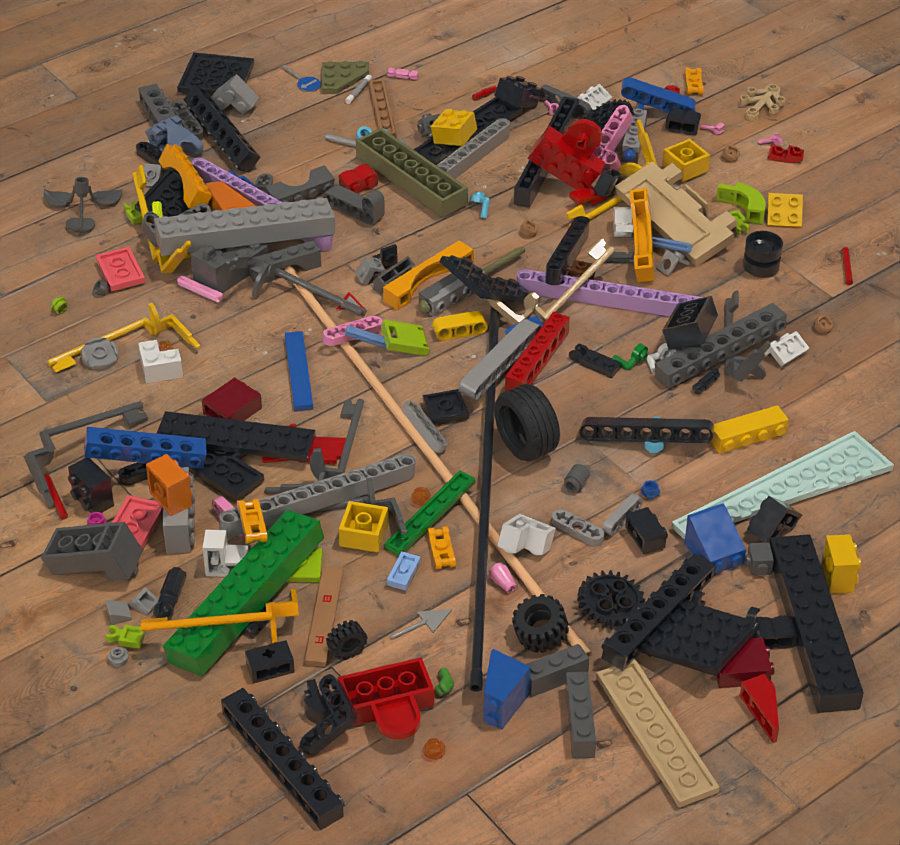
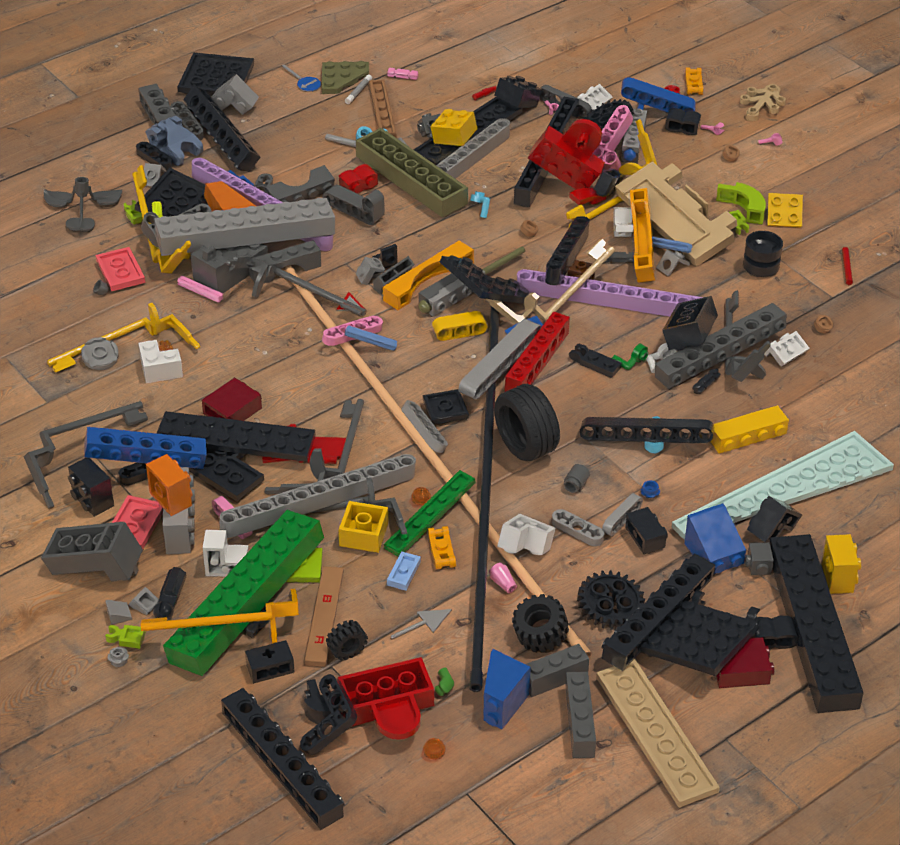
(56, 498): red bar -> none
(59, 305): lime plate -> none
(96, 518): dark pink plate -> none
(194, 188): light orange arch -> none
(252, 519): light orange plate -> none
(298, 371): blue tile -> none
(409, 337): lime container -> none
(688, 158): yellow brick -> none
(761, 700): red slope -> none
(791, 155): red slope -> none

